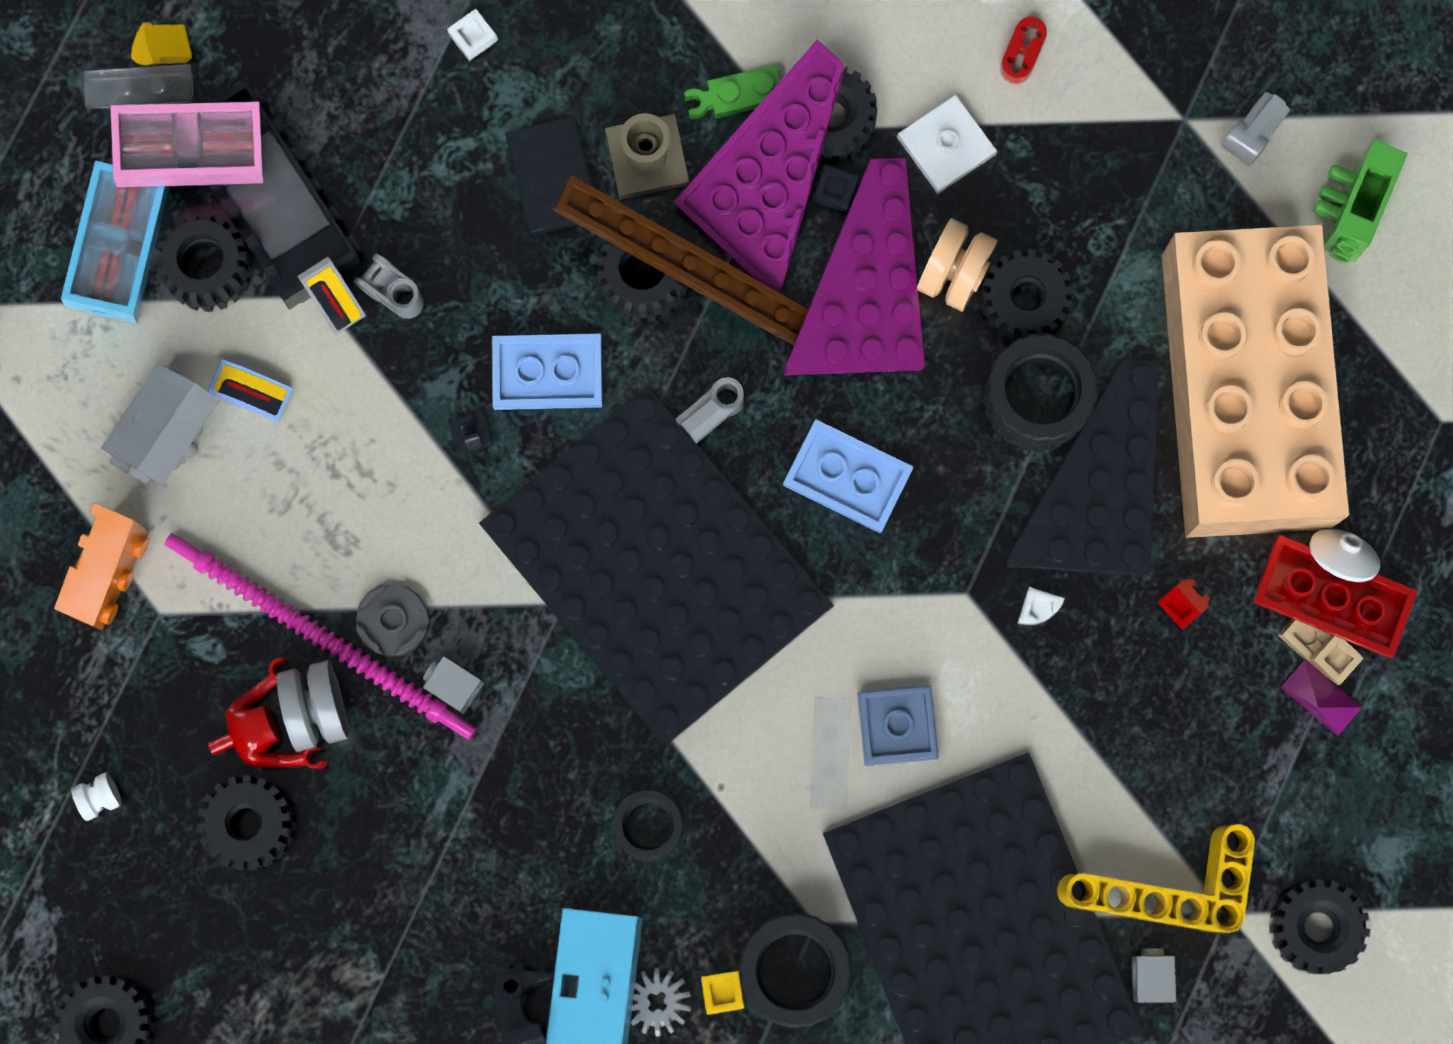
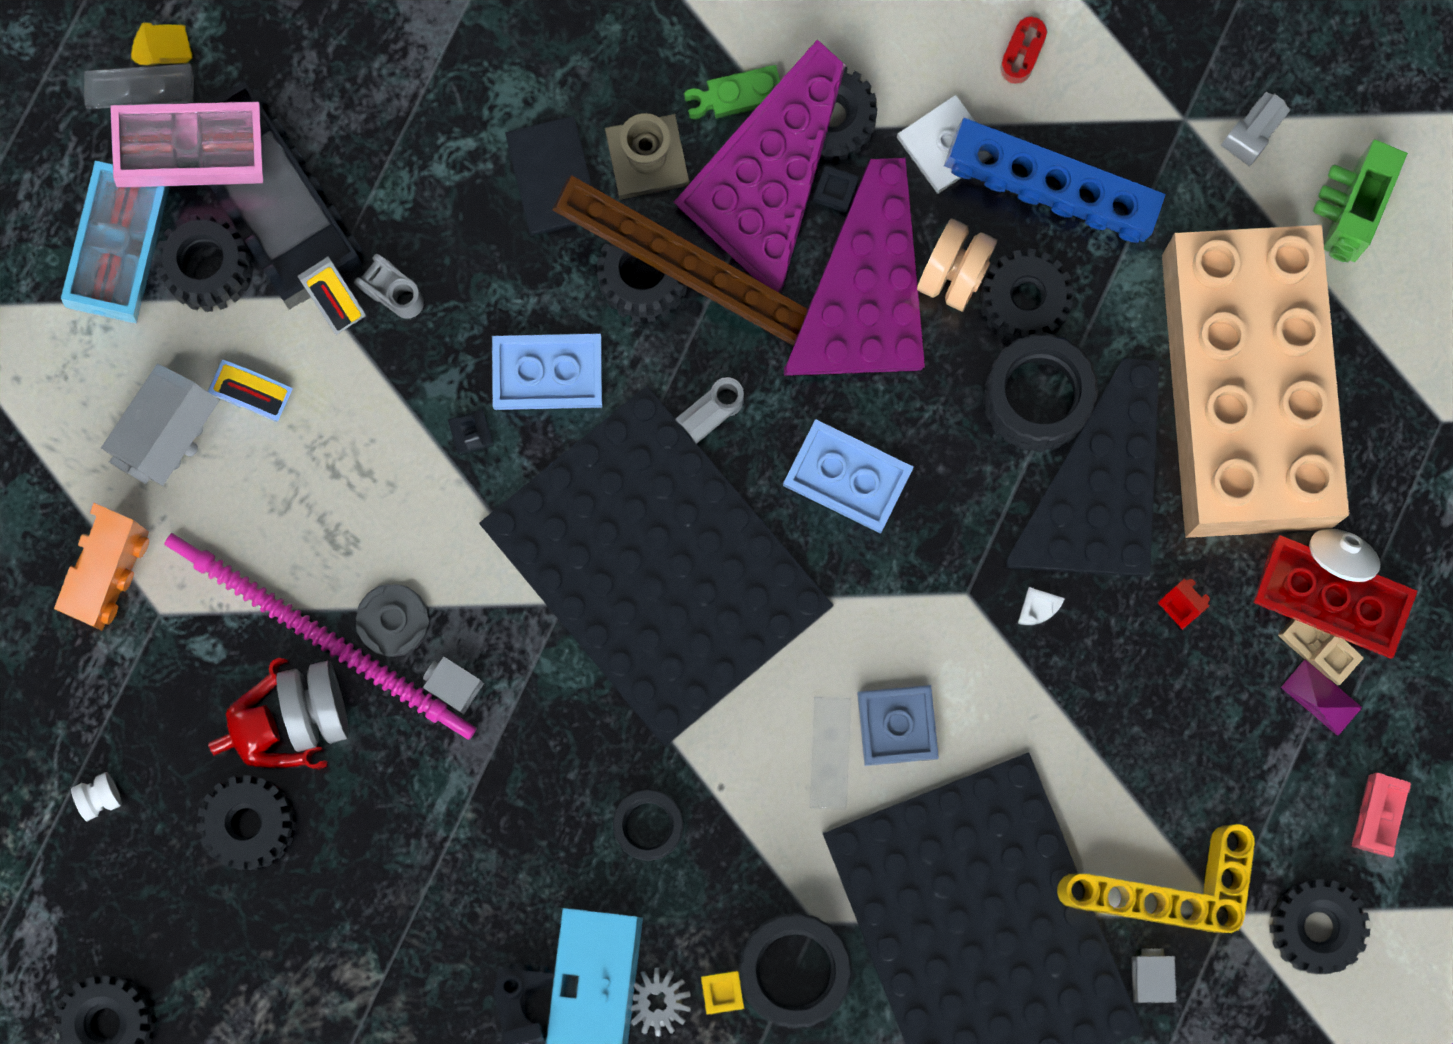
(472, 34): white plate -> none
(1140, 201): none -> blue brick
(1381, 814): none -> coral hinge

